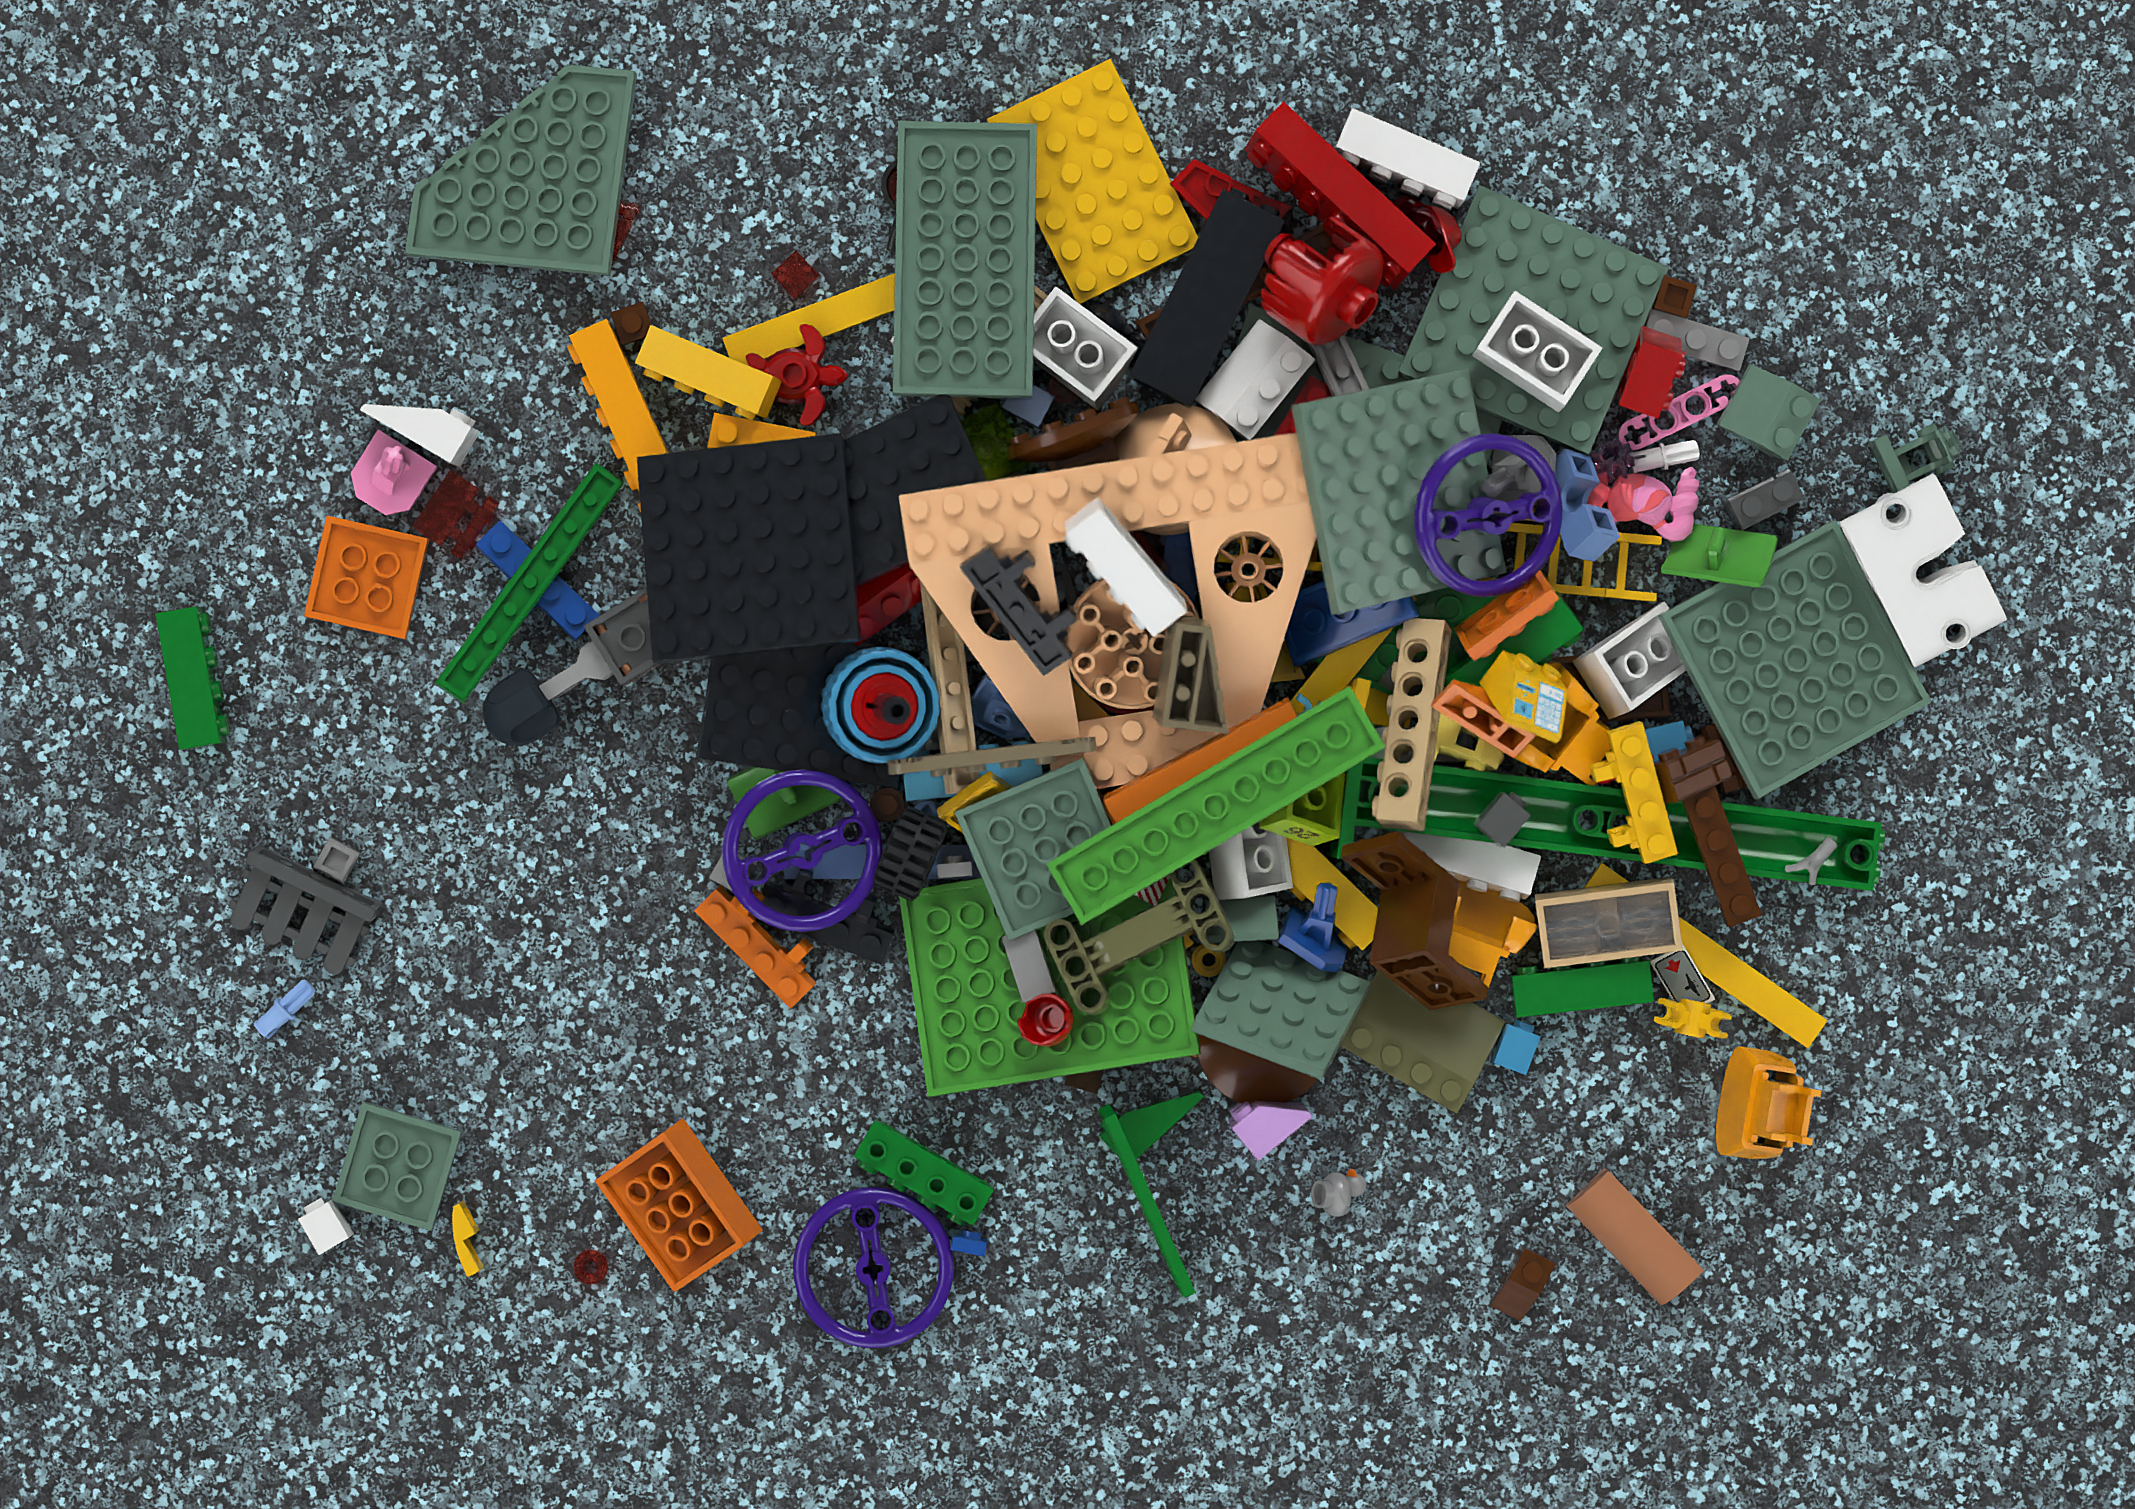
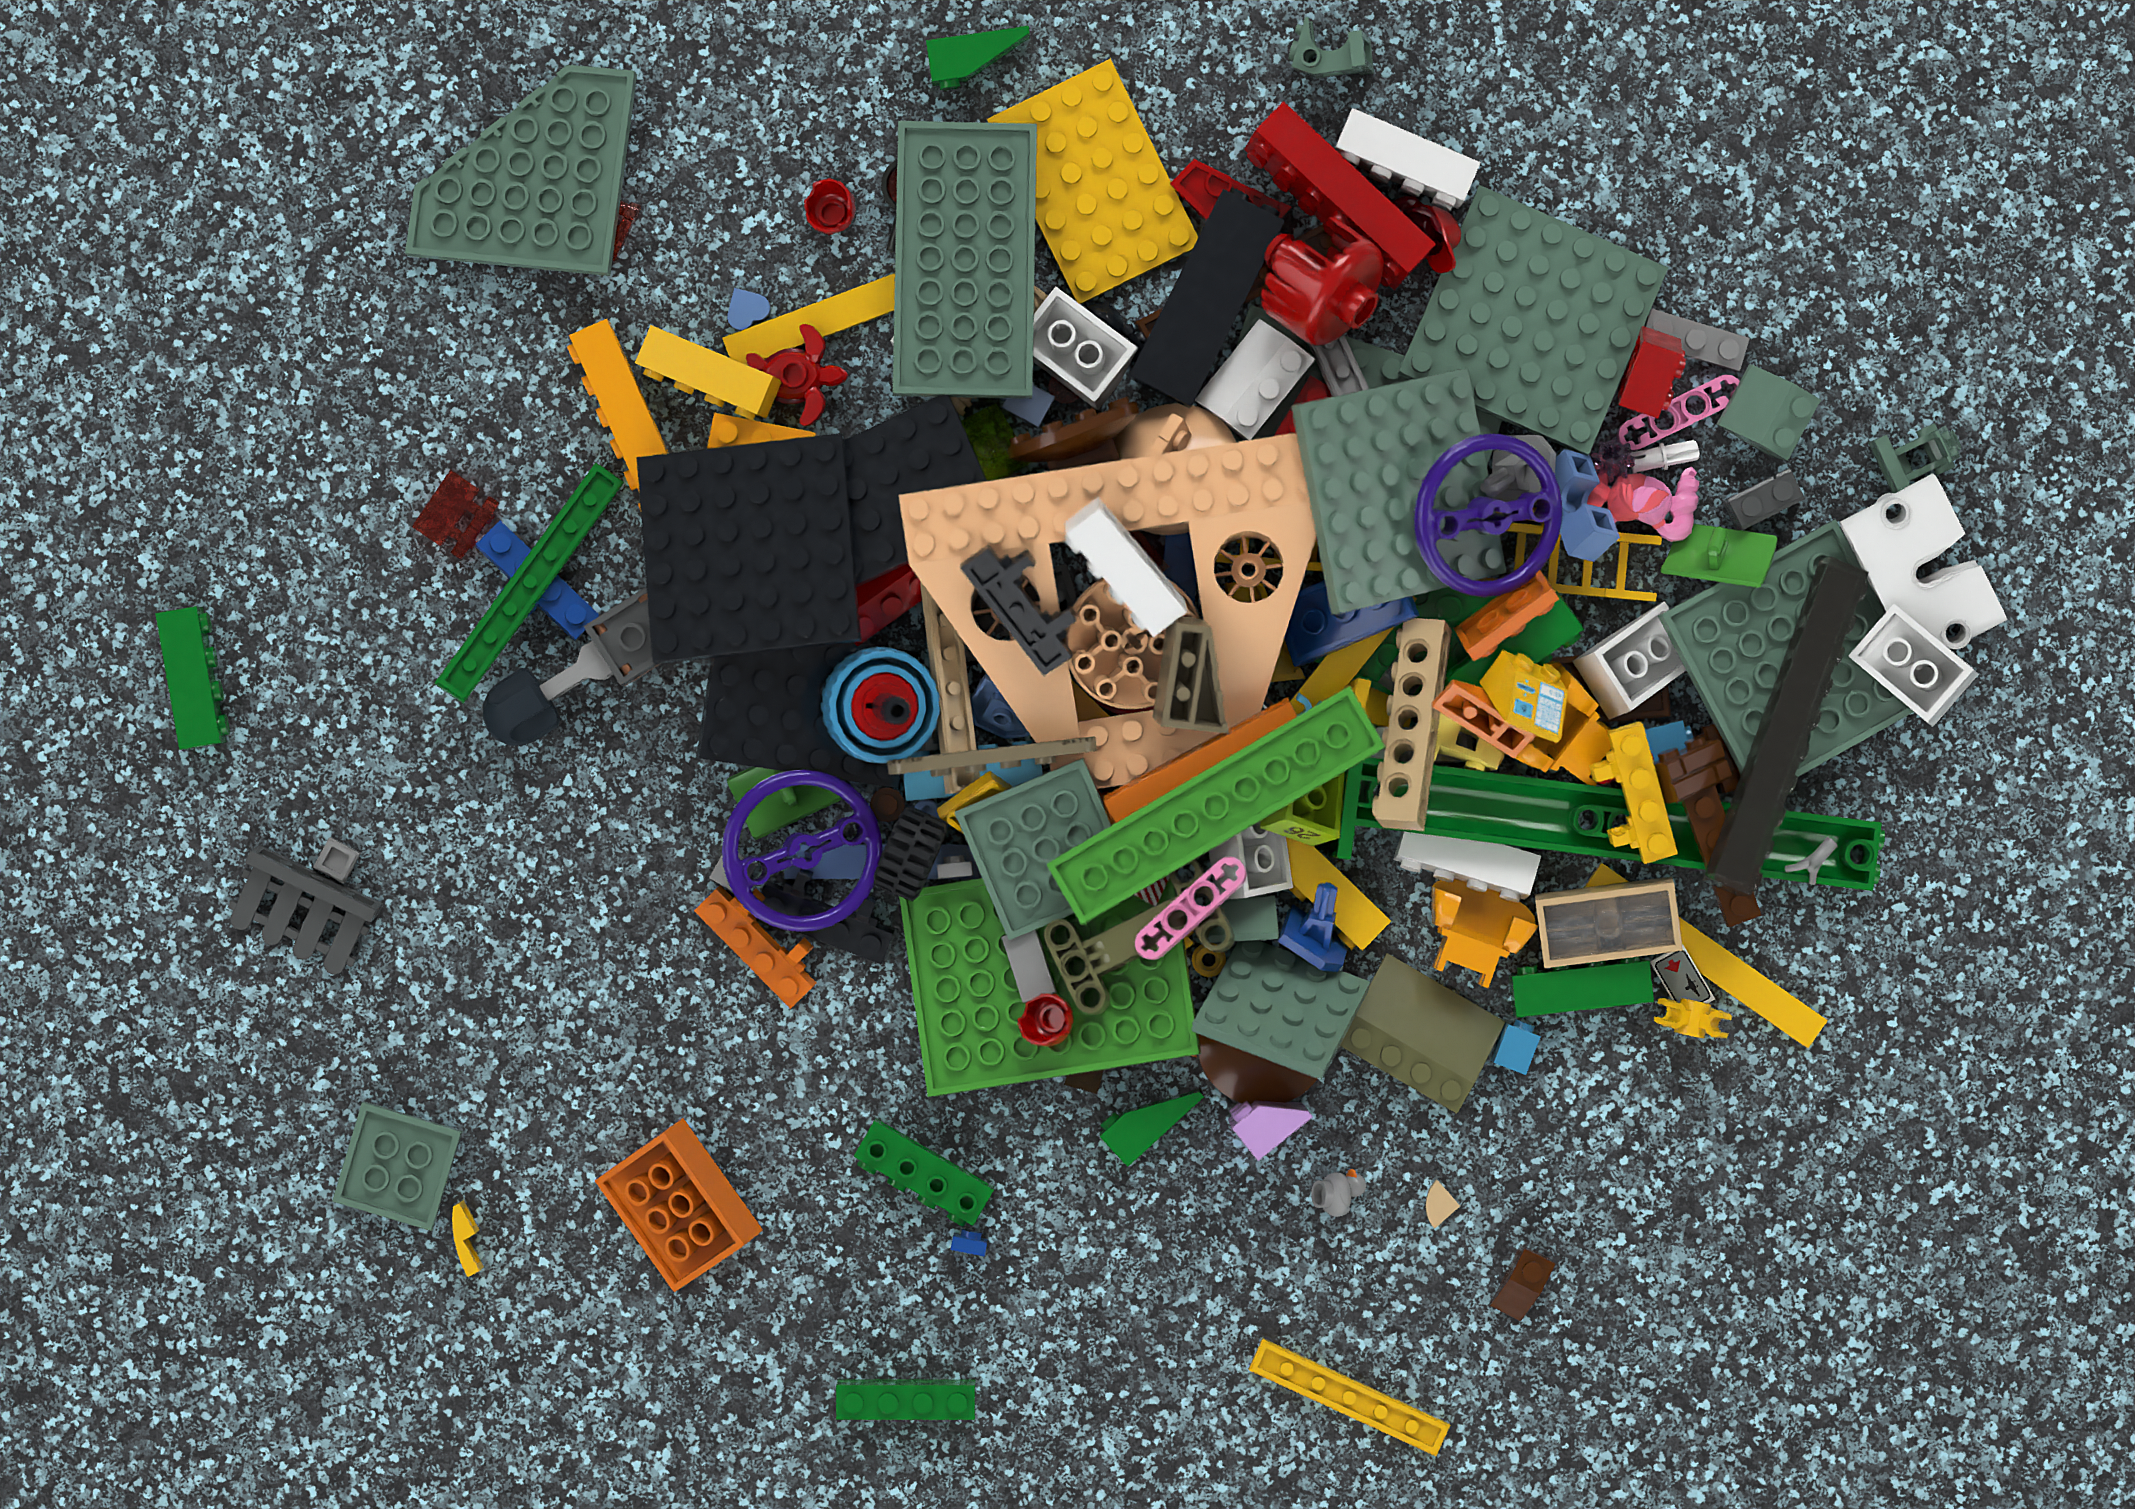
(284, 1009): light blue axle -> none
(325, 1225): white brick -> none
(366, 577): orange plate -> none
(390, 475): bright pink piece -> none
(434, 429): white slope -> none
(588, 1277): clear red plate -> none
(631, 323): reddish brown plate -> none
(746, 309): none -> medium blue tile
(795, 275): clear red plate -> none
(830, 206): none -> red hair
(875, 1336): dark purple piece -> none
(905, 1399): none -> green brick
(964, 56): none -> green slope
(1146, 1201): green tile -> none
(1187, 904): none -> bright pink beam
(1349, 1396): none -> yellow tile
(1351, 58): none -> sand green tile
(1414, 921): reddish brown bracket -> none
(1439, 1204): none -> tan tile
(1502, 818): dark grey brick -> none
(1537, 351): white brick -> none
(1634, 1237): nougat brick -> none
(1675, 297): reddish brown plate -> none
(1761, 1107): light orange piece -> none
(1786, 727): none -> clear smoke brick
(1913, 665): none -> white slope

